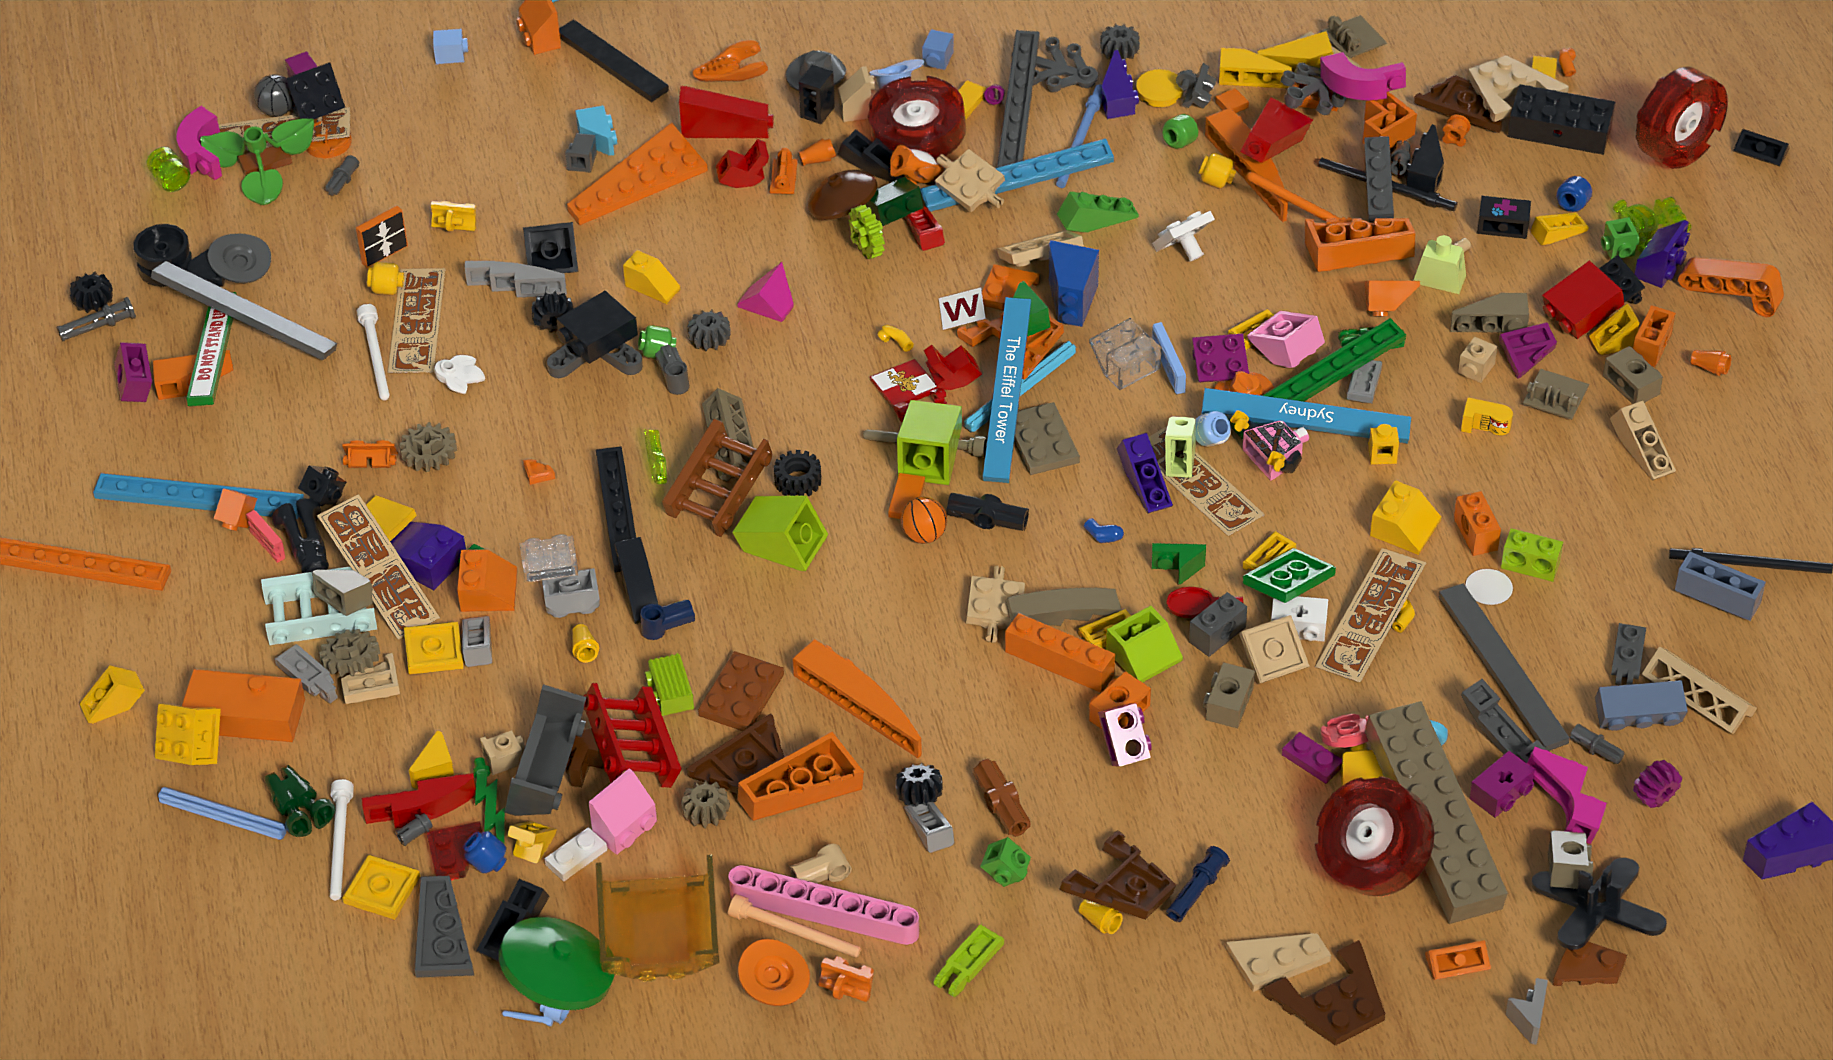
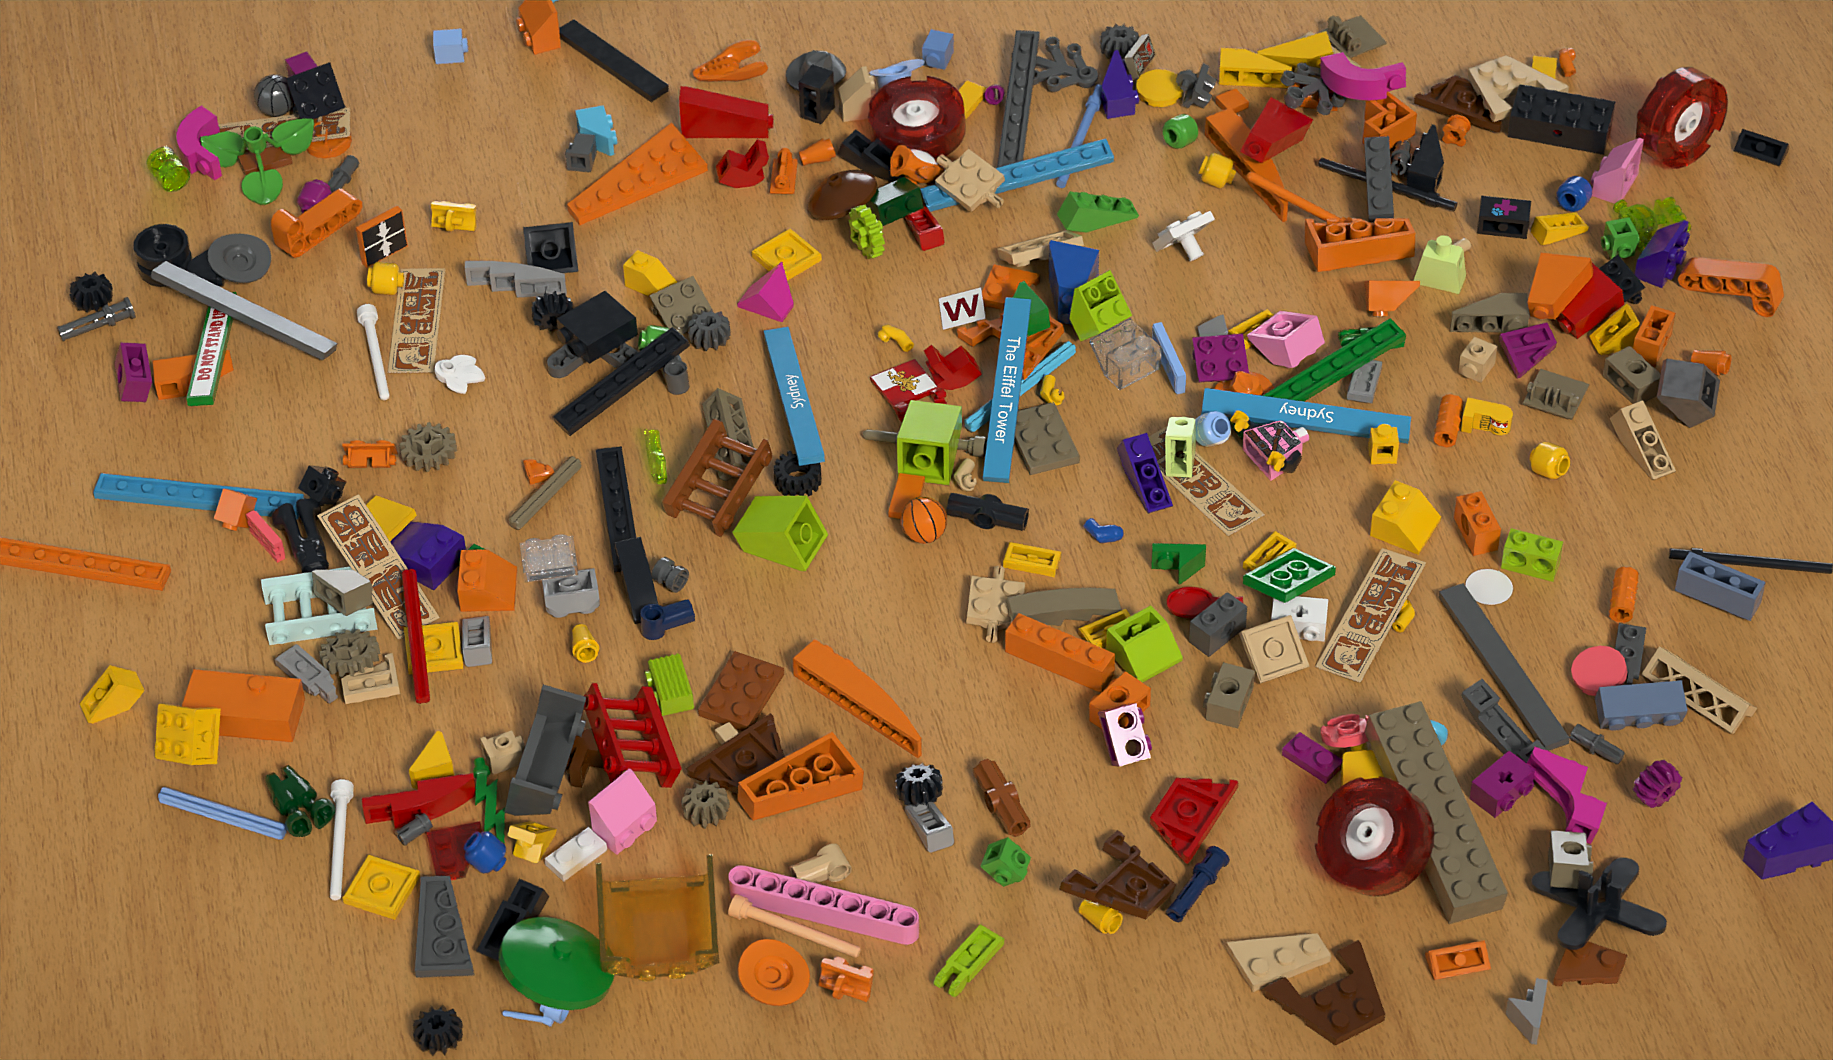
(302, 233): none -> orange beam
(312, 193): none -> magenta head
(416, 638): none -> red axle
(438, 1030): none -> black gear
(544, 493): none -> dark tan axle
(621, 381): none -> black tile
(667, 572): none -> dark grey wheel
(679, 303): none -> dark tan hinge
(725, 733): none -> tan piece
(790, 250): none -> yellow tile
(794, 396): none -> dark azure tile
(963, 476): none -> tan arm
(1031, 562): none -> yellow tile
(1048, 392): none -> yellow arm
(1098, 306): none -> lime slope
(1140, 56): none -> tile
(1190, 813): none -> red wing
(1213, 327): none -> light grey slope
(1448, 420): none -> orange axle
(1549, 460): none -> yellow head
(1557, 283): none -> orange slope
(1598, 668): none -> coral tile
(1617, 171): none -> bright pink slope
(1623, 594): none -> orange axle
(1688, 390): none -> flat silver slope

